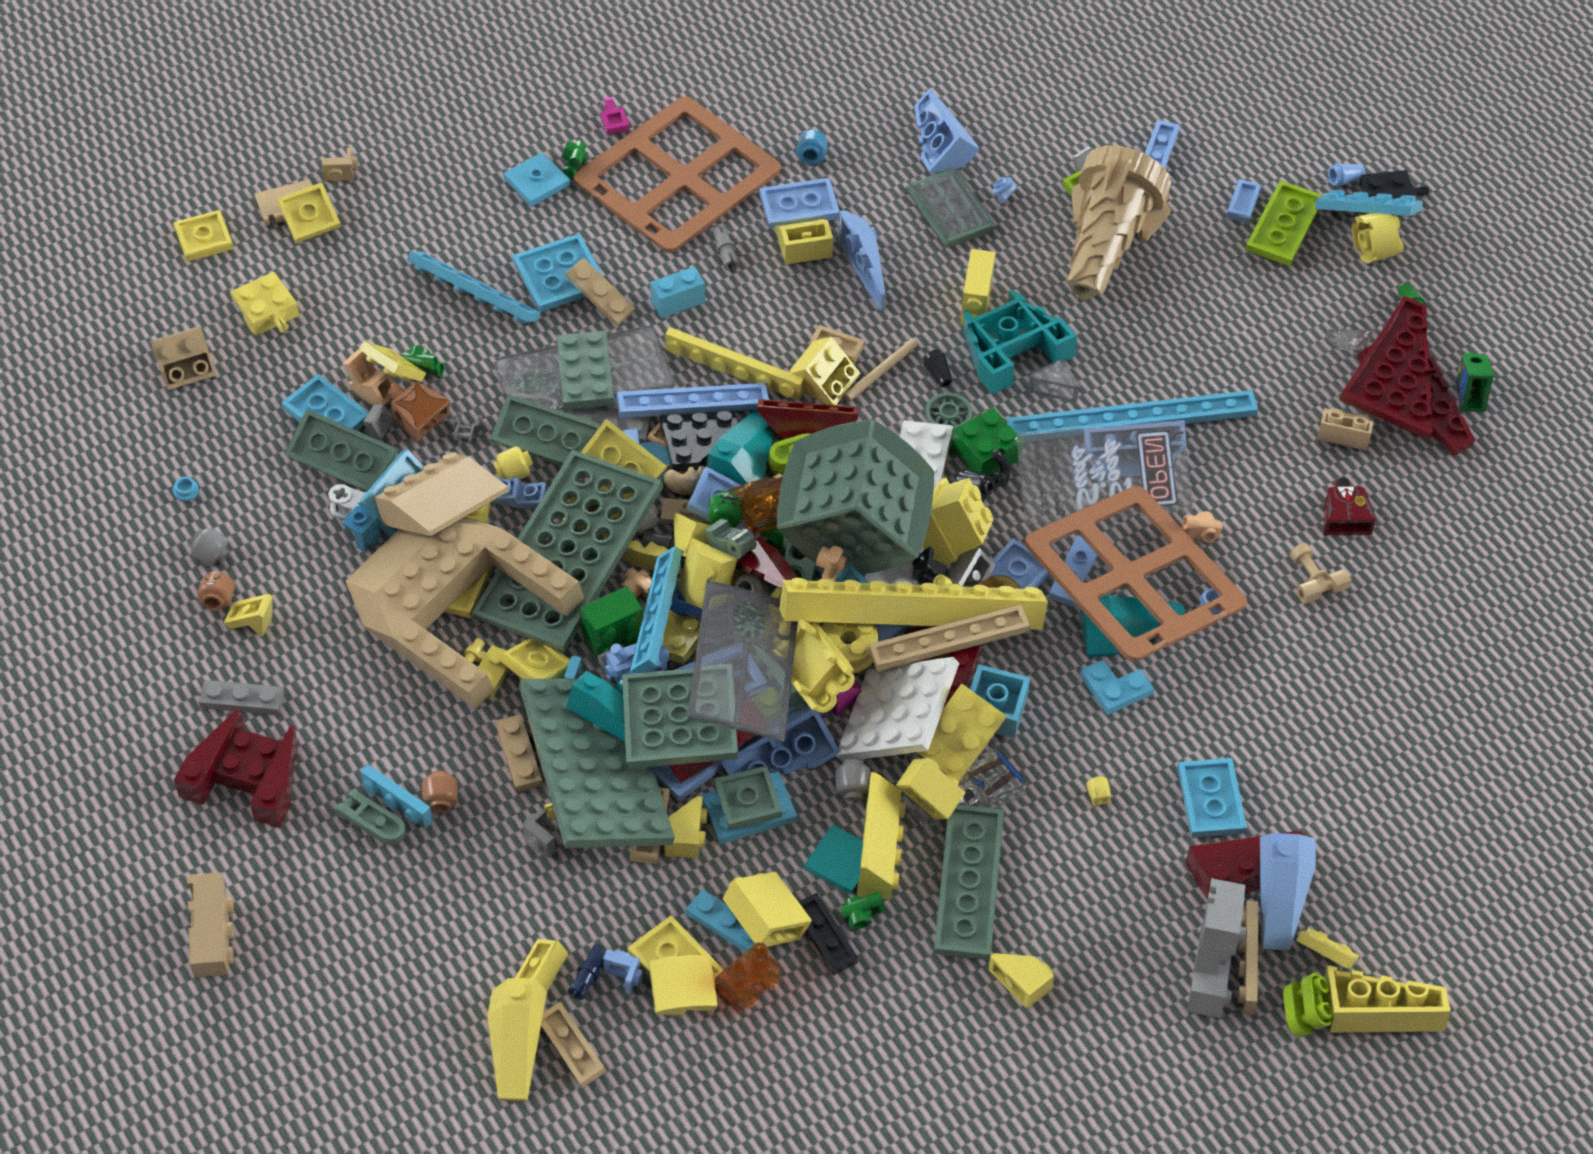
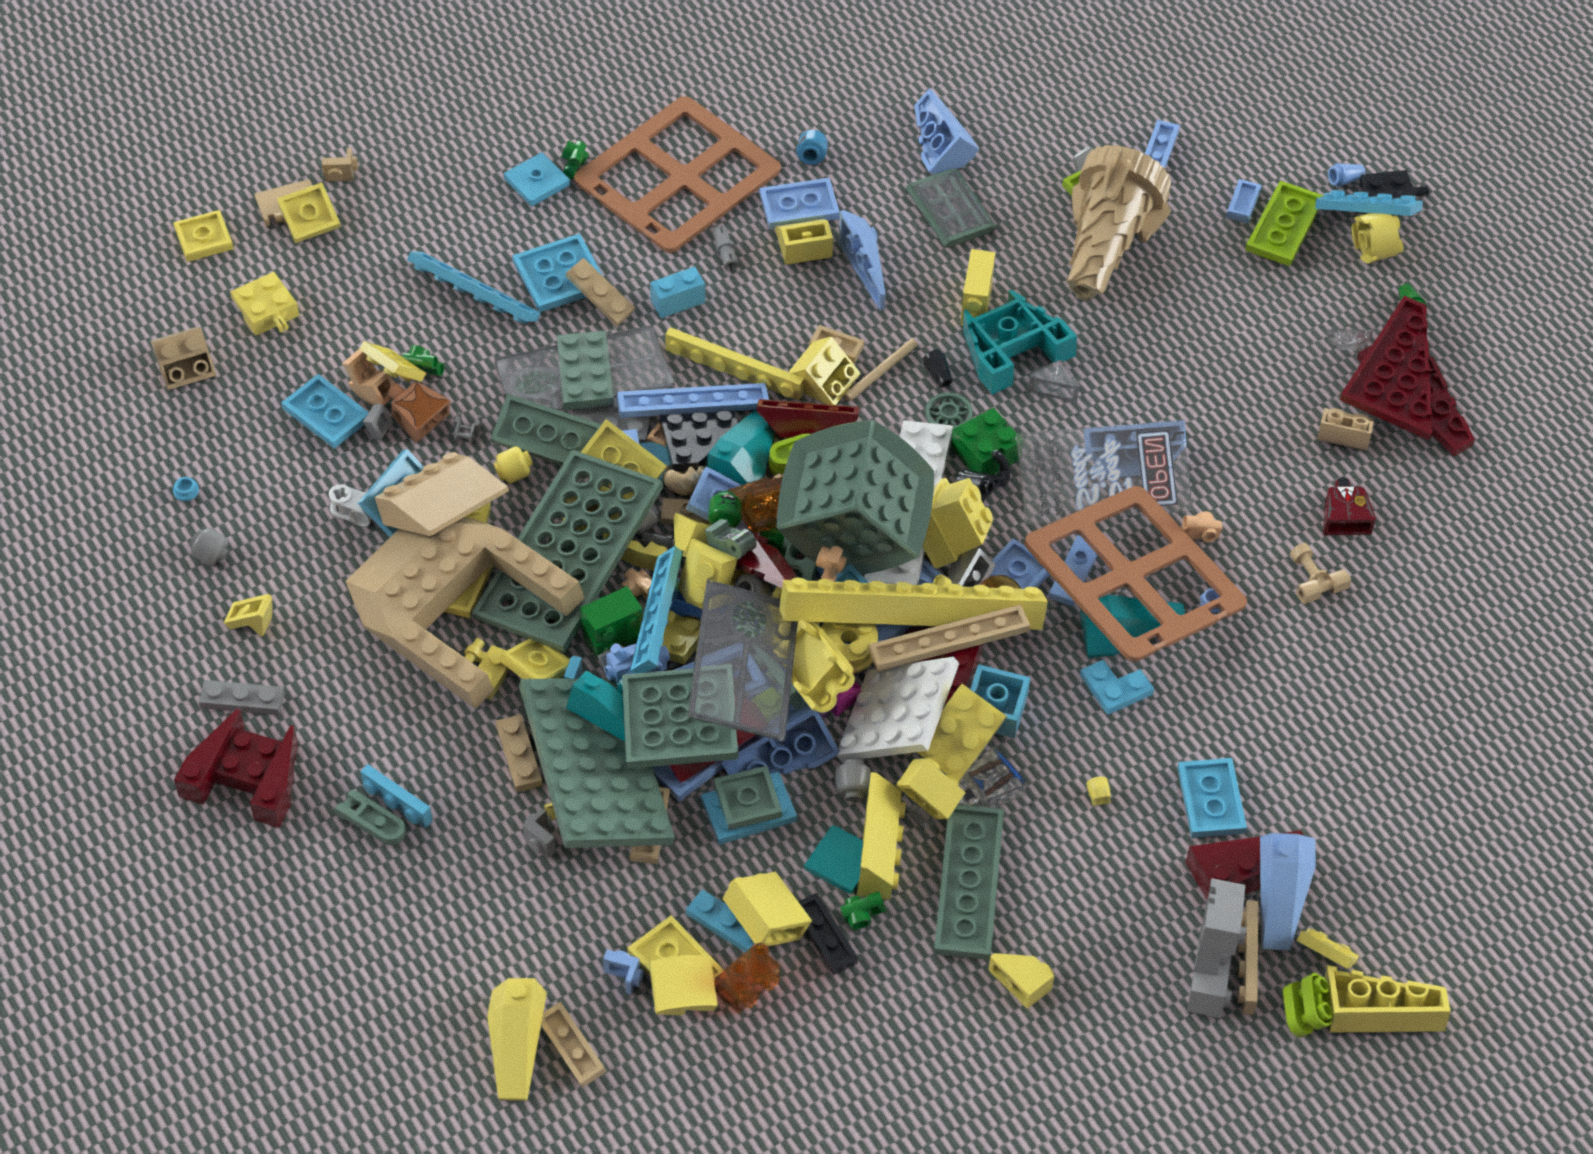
(210, 925): tan wedge -> none
(216, 590): nougat head -> none
(340, 451): sand green plate -> none
(365, 527): dark azure bracket -> none
(440, 791): nougat head -> none
(522, 495): light blue slope -> none
(543, 962): light yellow slope -> none
(587, 972): dark blue pin -> none
(613, 119): dark pink plate -> none
(687, 830): light yellow slope -> none
(926, 567): black bracket -> none
(1004, 188): light blue plate -> none
(1186, 409): medium azure plate -> none
(1476, 372): green torso -> none

